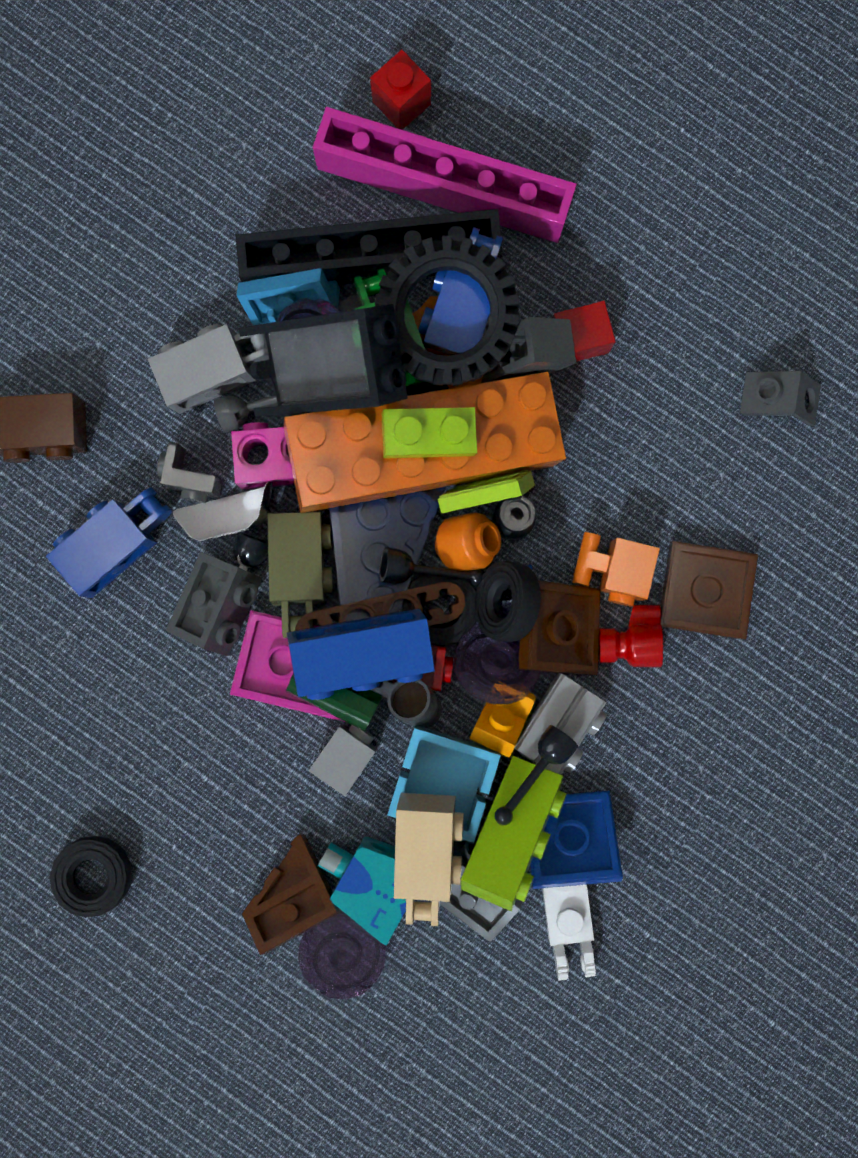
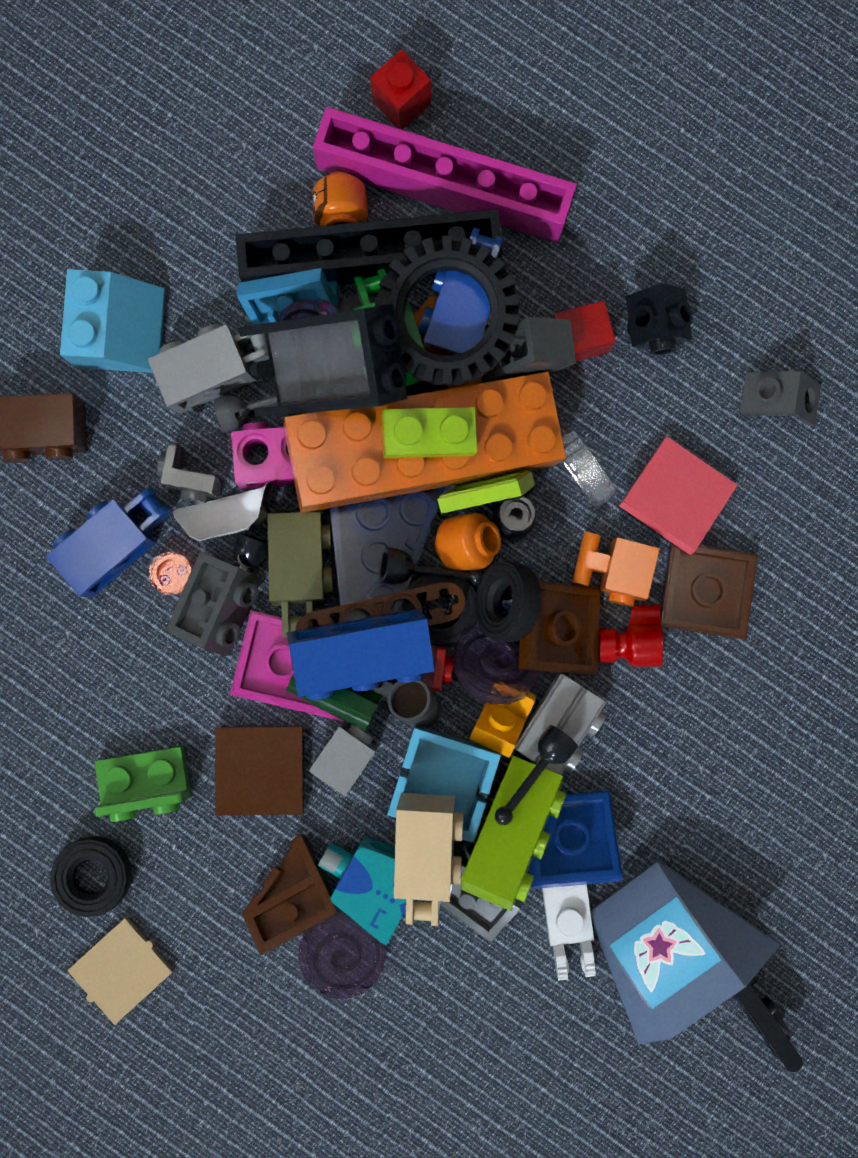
(111, 321): none -> medium azure slope
(120, 970): none -> tan piece
(142, 782): none -> bright green bracket
(170, 572): none -> clear red tile
(259, 770): none -> reddish brown tile
(339, 200): none -> orange head
(586, 470): none -> clear beam
(659, 318): none -> black brick
(675, 951): none -> sand blue wedge
(678, 495): none -> coral tile
(765, 1019): none -> black hinge

